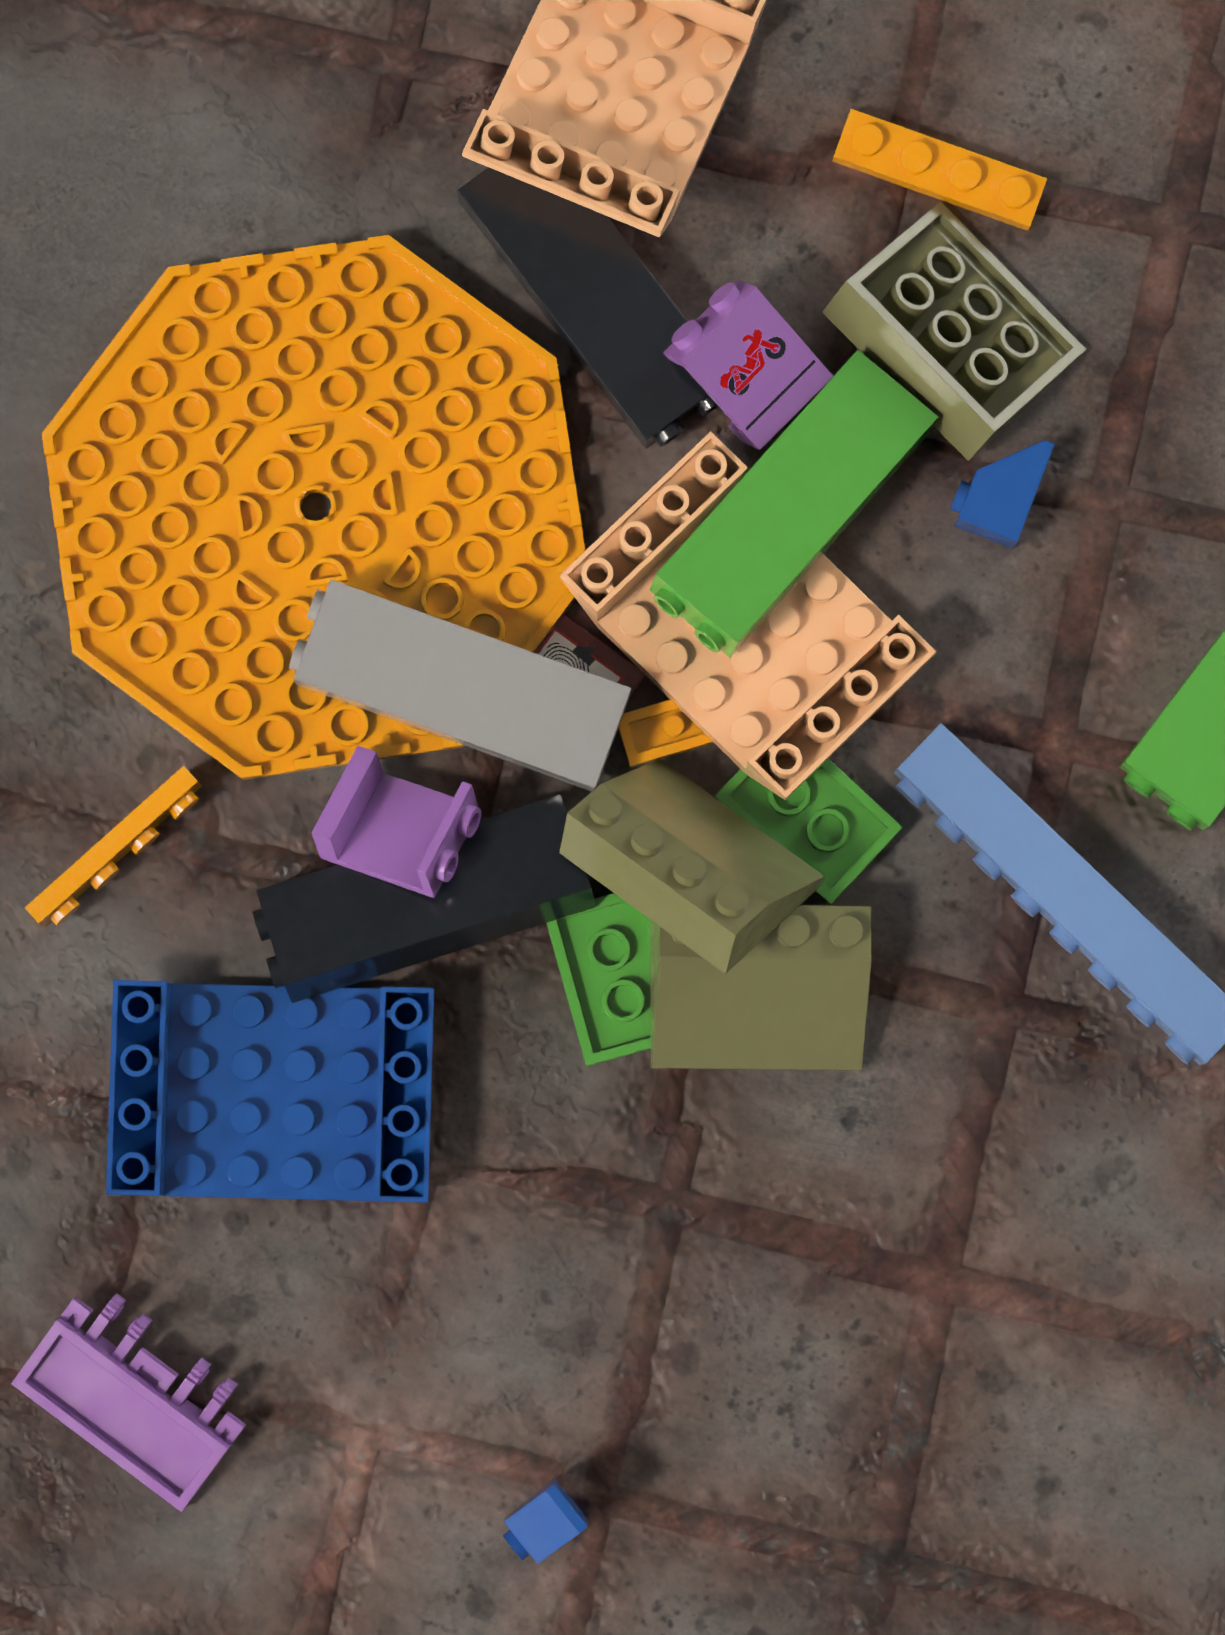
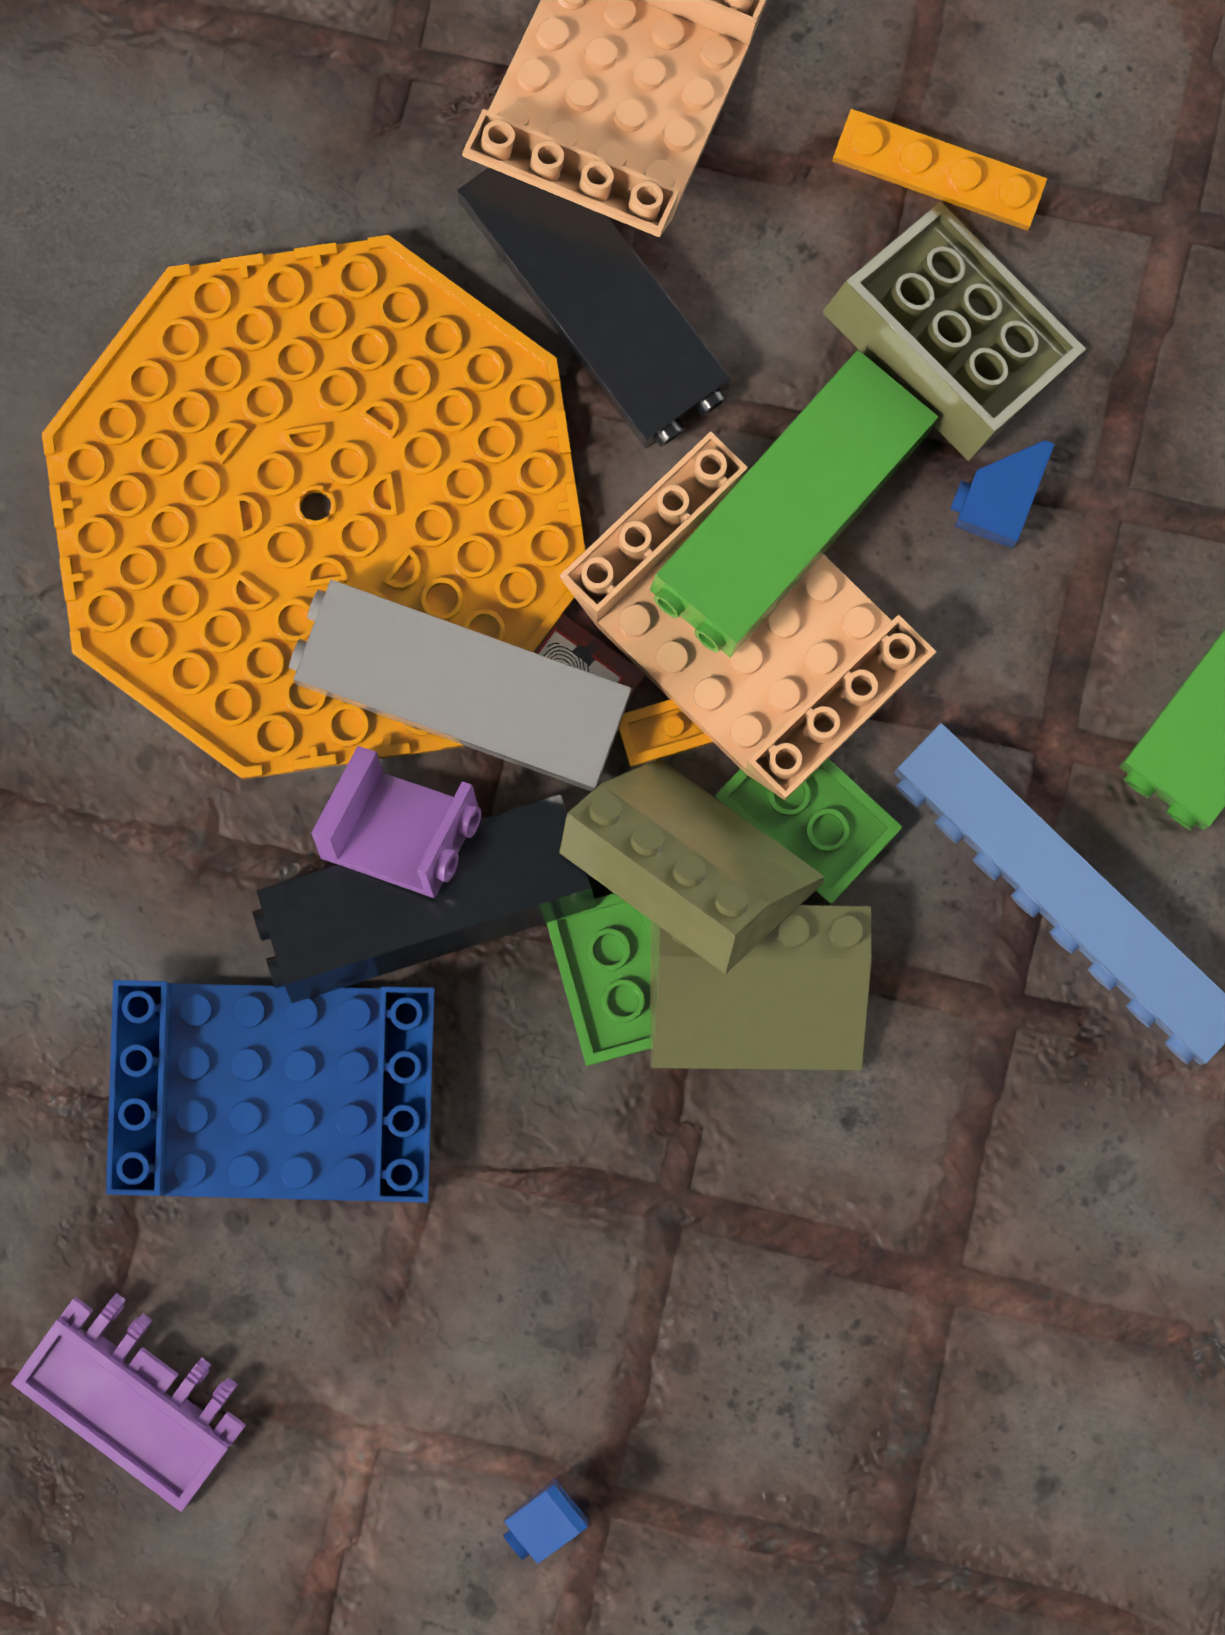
(99, 863): light orange plate -> none
(748, 362): medium lavender panel -> none

